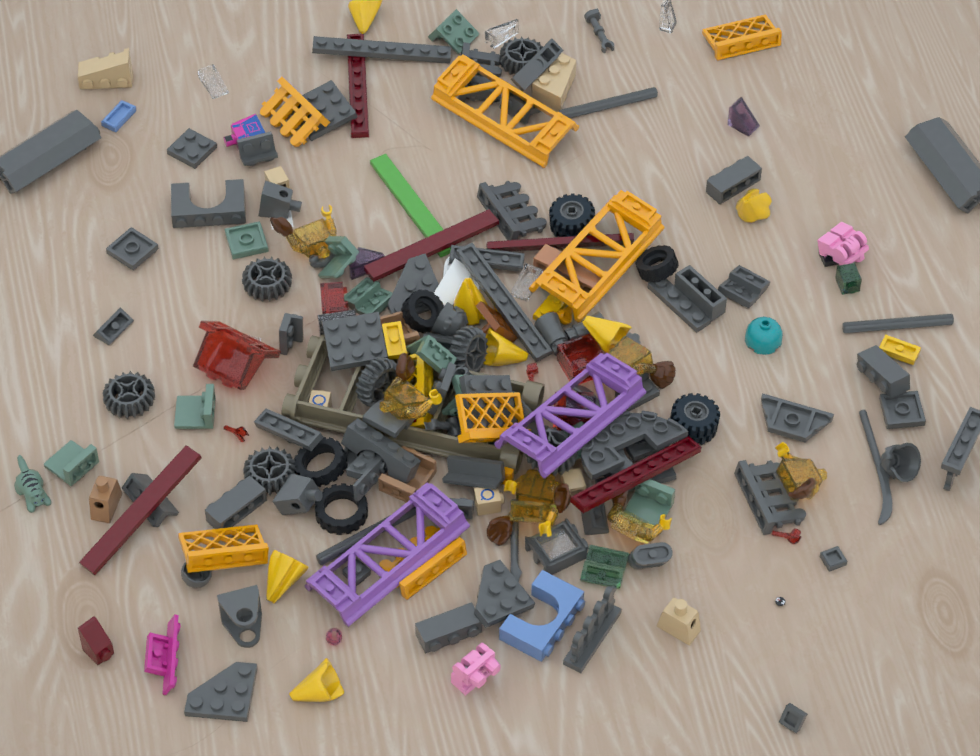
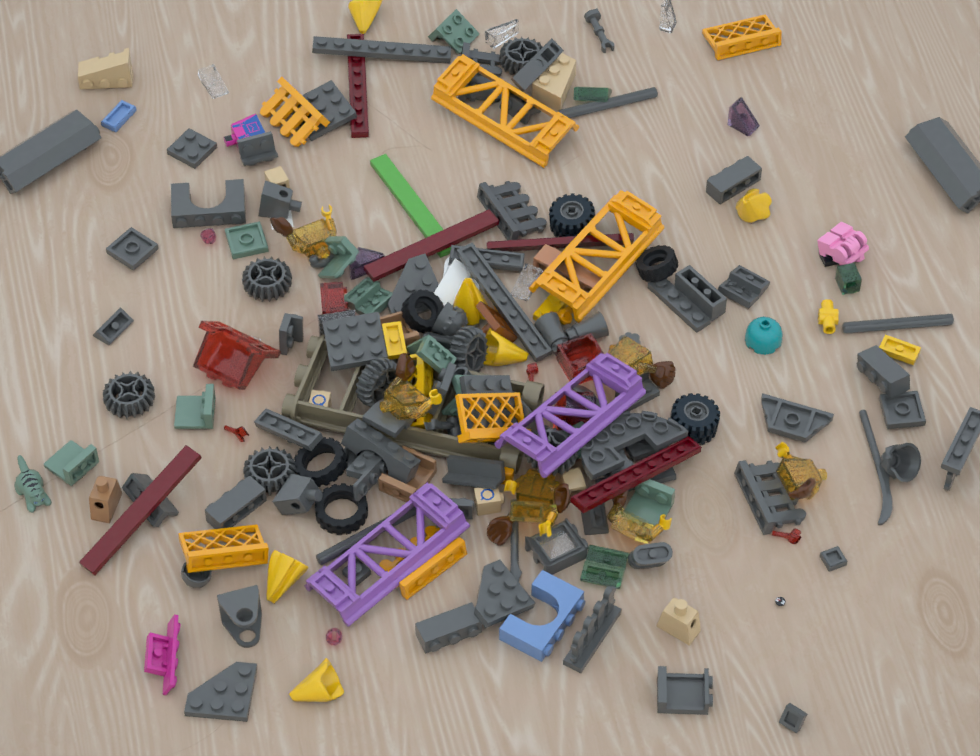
(95, 641): dark red slope -> none
(208, 236): none -> clear pink hinge
(474, 669): bright pink hips -> none
(592, 94): none -> clear green slope
(605, 331): yellow hat -> none
(683, 692): none -> dark grey panel
(828, 316): none -> yellow axle

